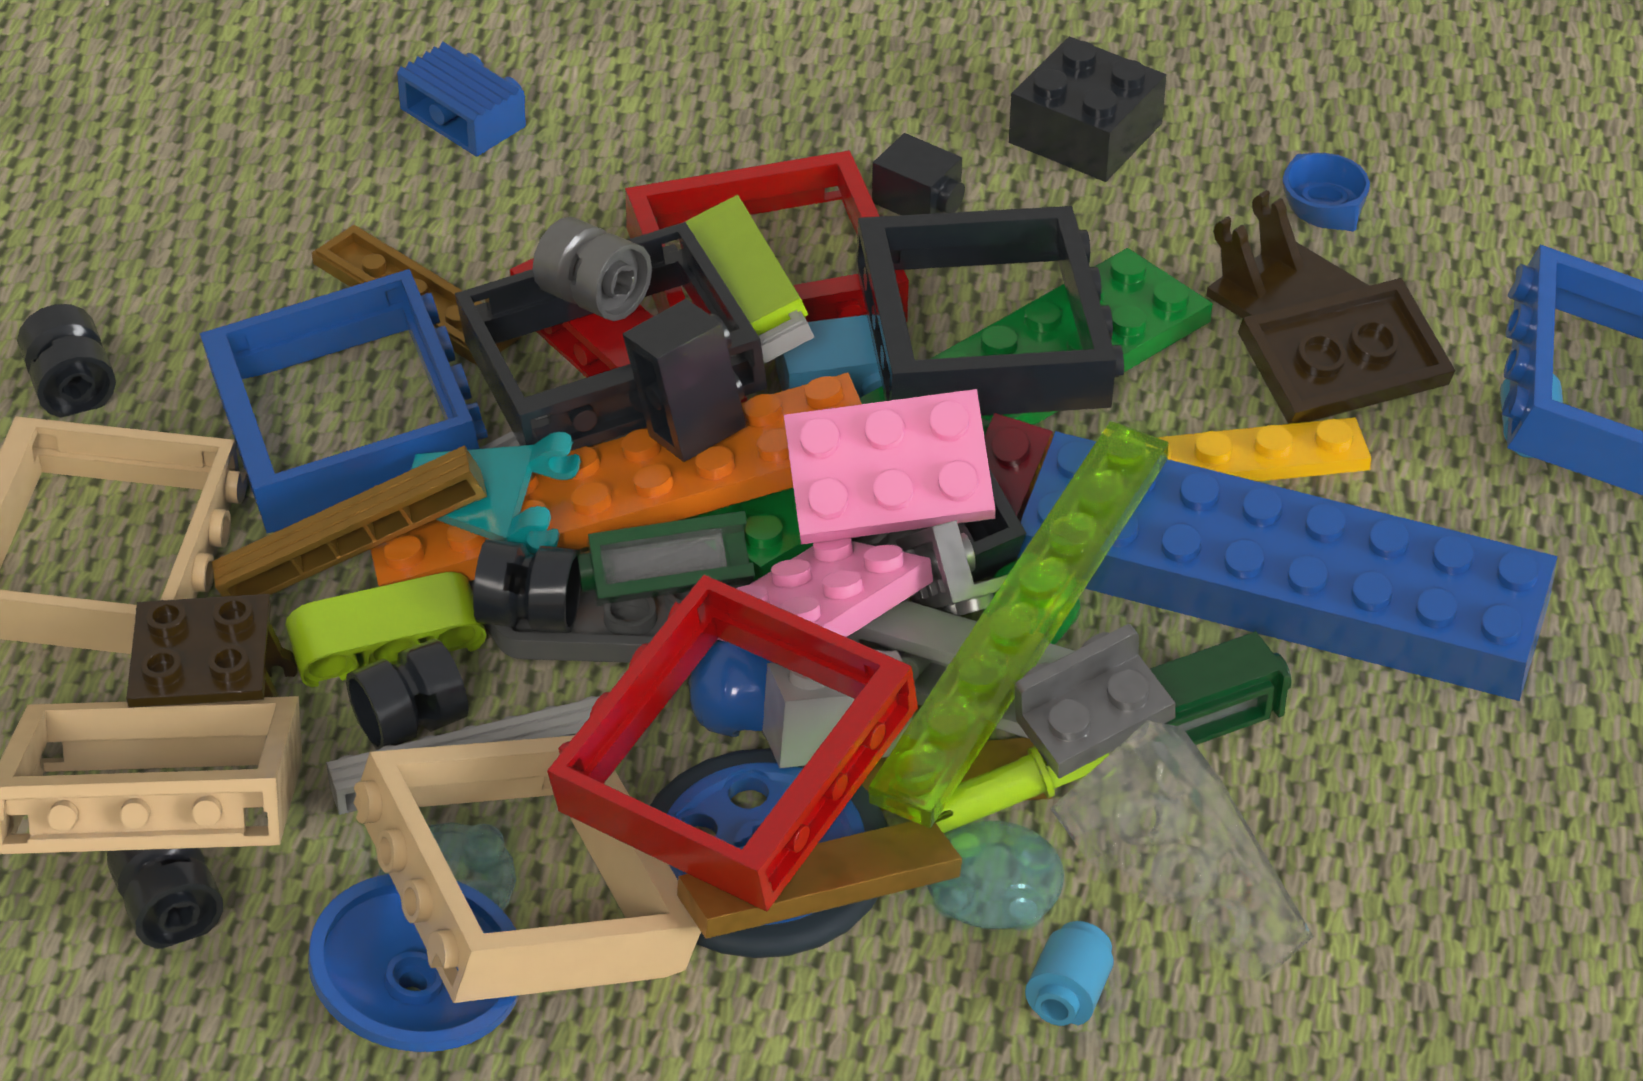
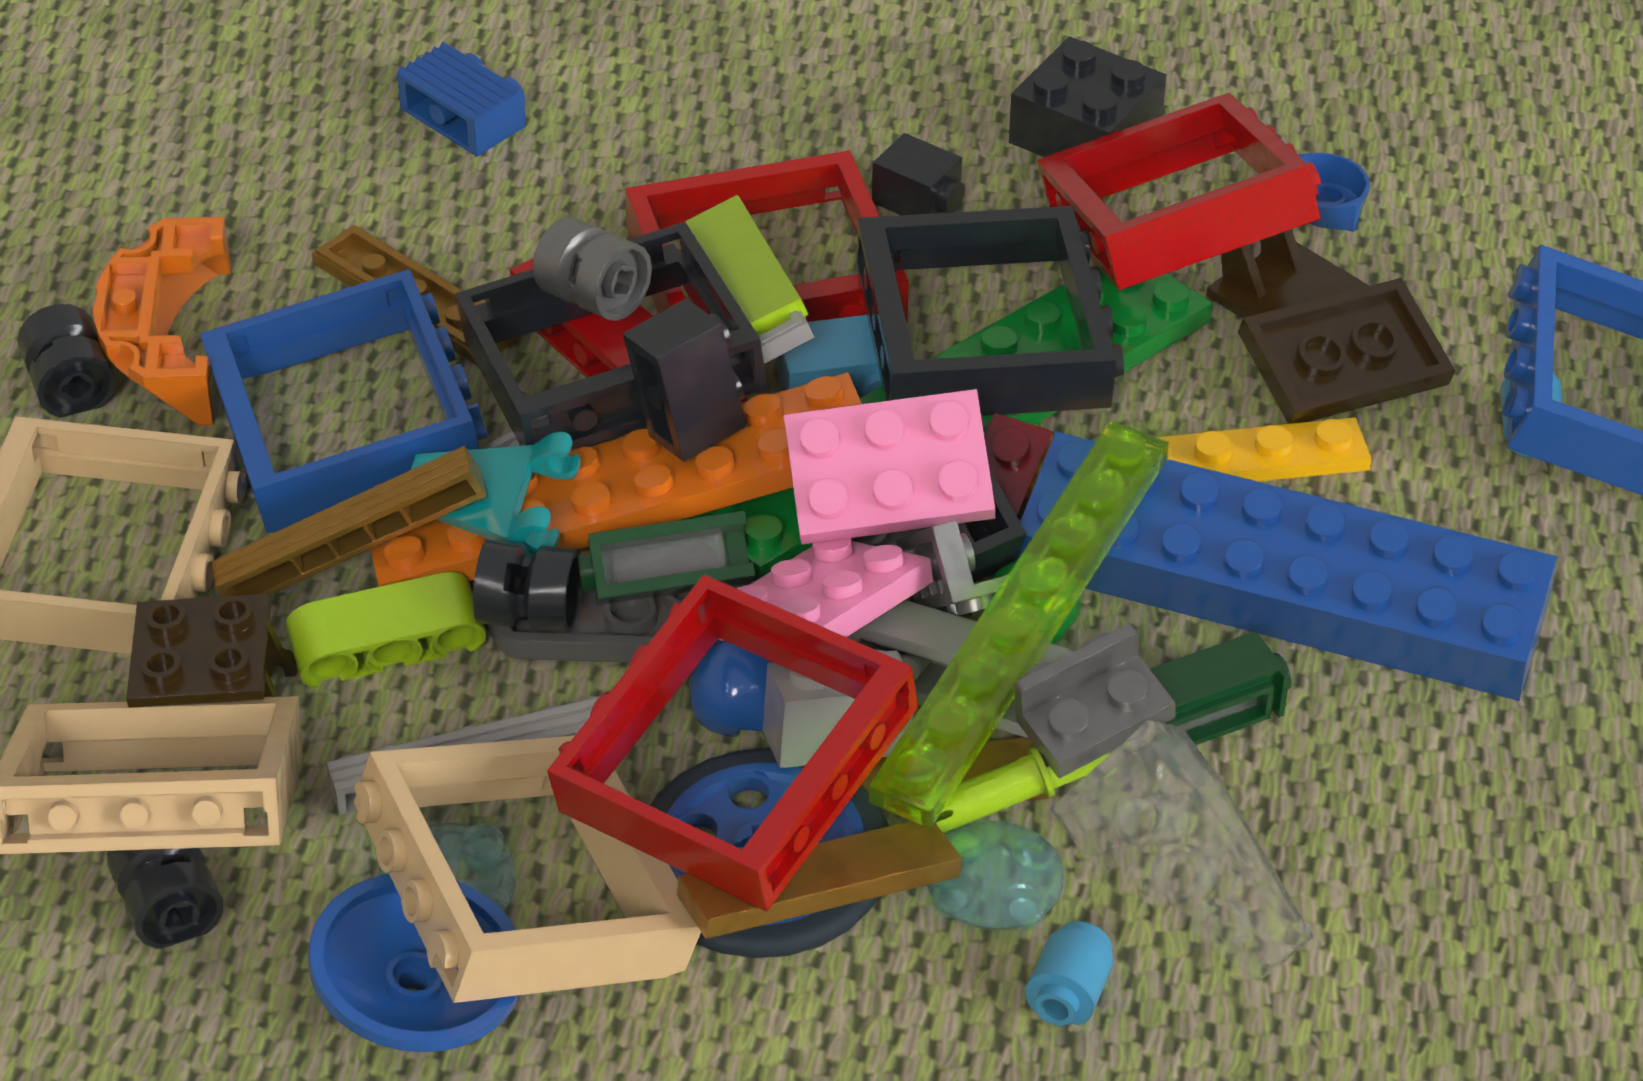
(142, 296): none -> orange windscreen
(414, 692): black wheel -> none
(1195, 228): none -> red window

